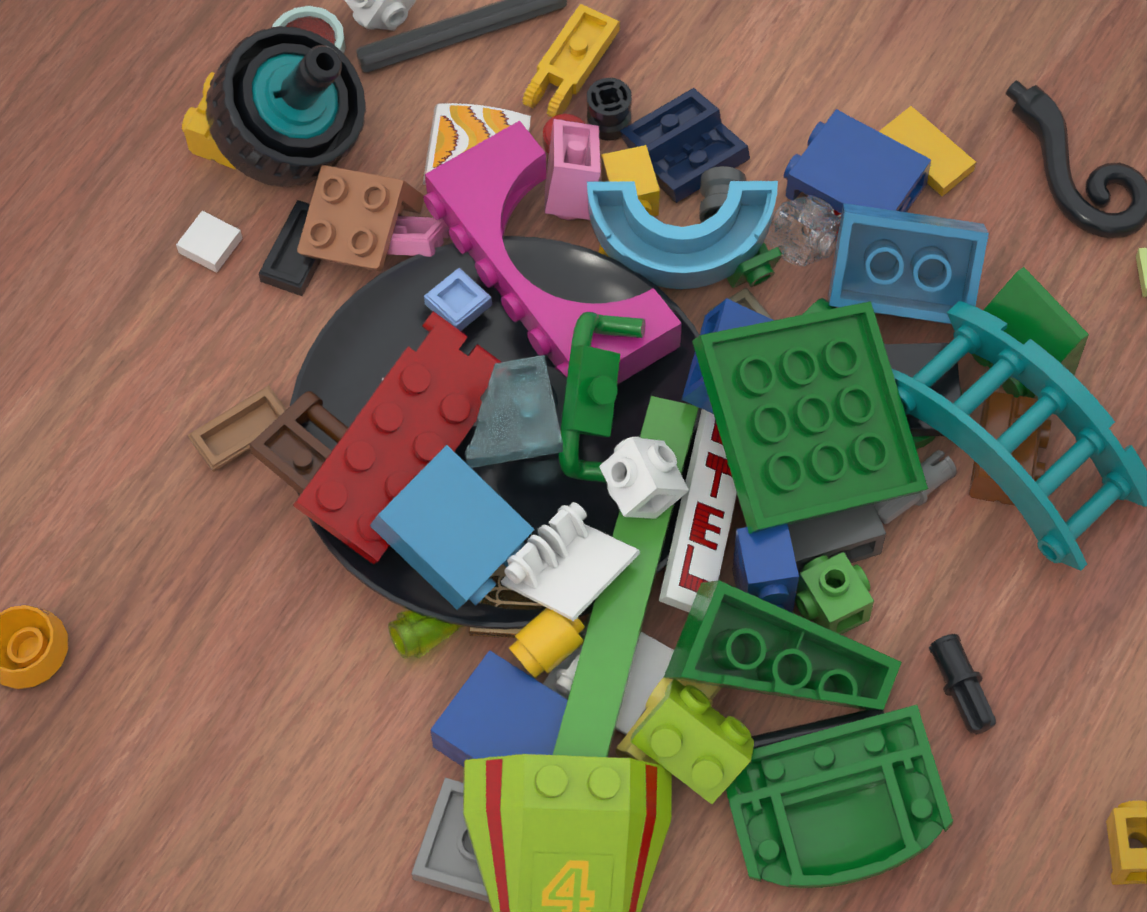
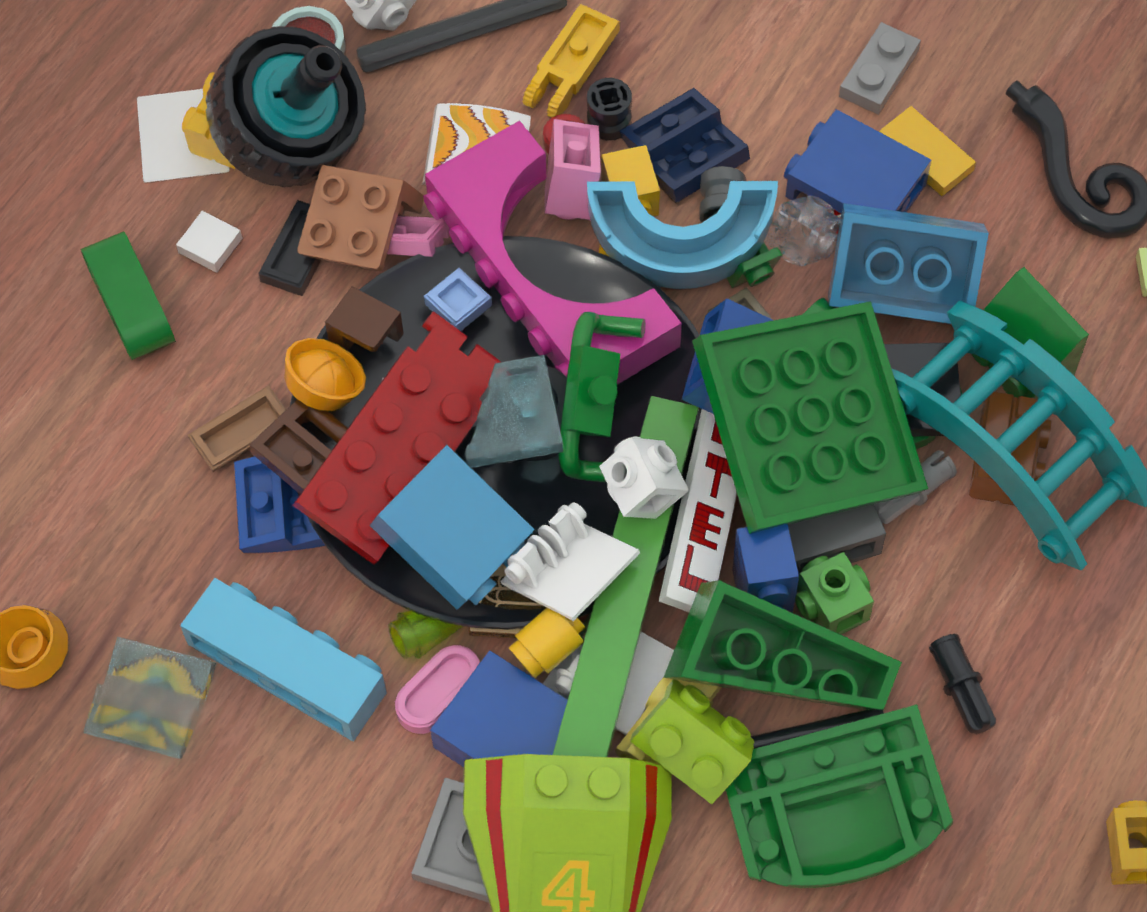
(128, 295): none -> green beam
(150, 698): none -> clear light blue slope
(163, 141): none -> white sticker
(267, 512): none -> blue slope
(285, 658): none -> medium azure brick
(323, 374): none -> light orange hat
(363, 321): none -> reddish brown panel
(434, 687): none -> bright pink tile
(879, 68): none -> light grey plate

